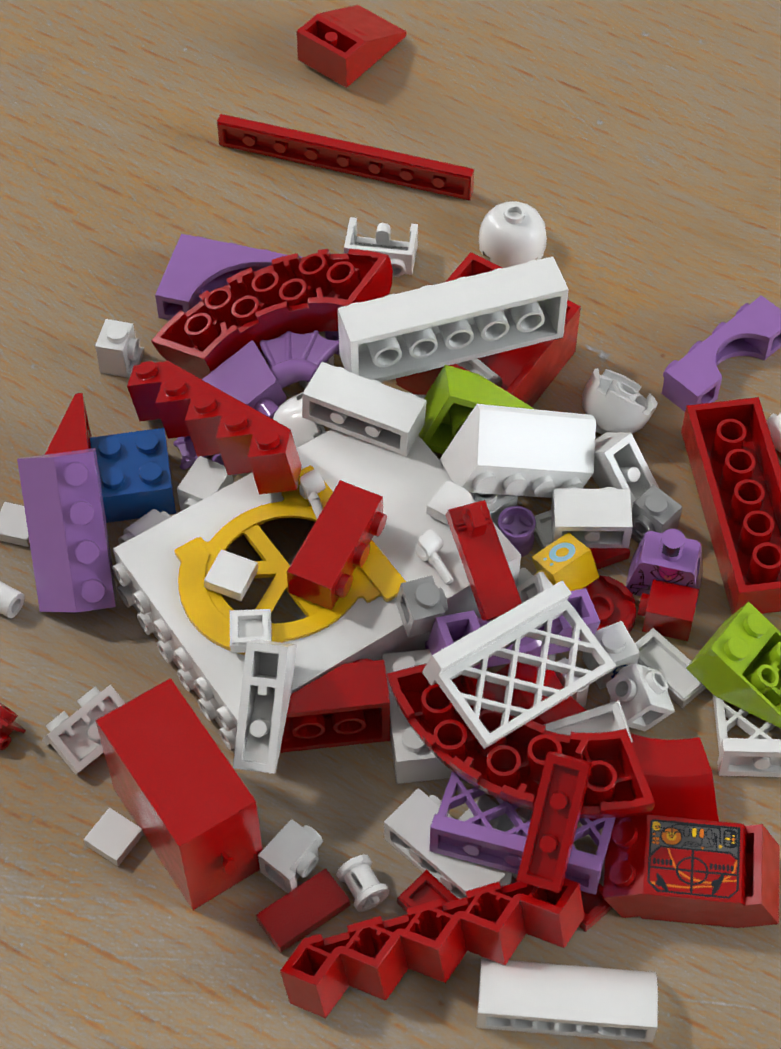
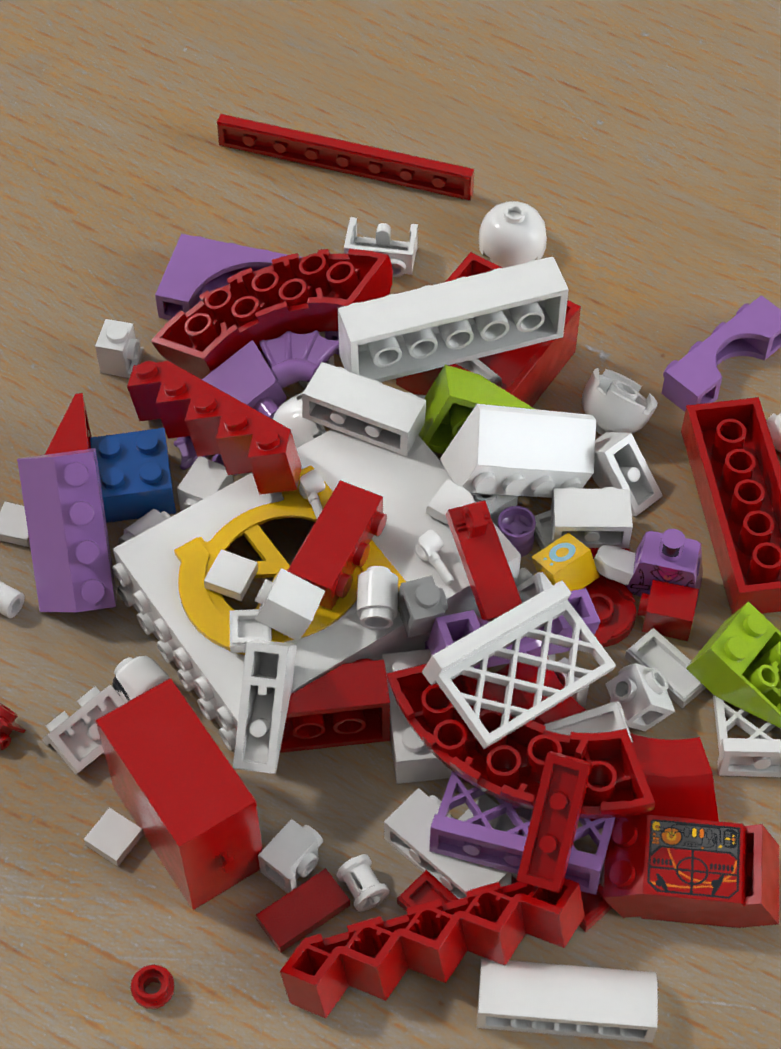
(137, 677): none -> white head
(148, 975): none -> red plate
(288, 604): none -> white brick
(346, 42): red slope -> none
(377, 597): none -> white brick
(615, 563): none -> white tile
(620, 648): white brick -> none
(655, 513): light grey brick -> none

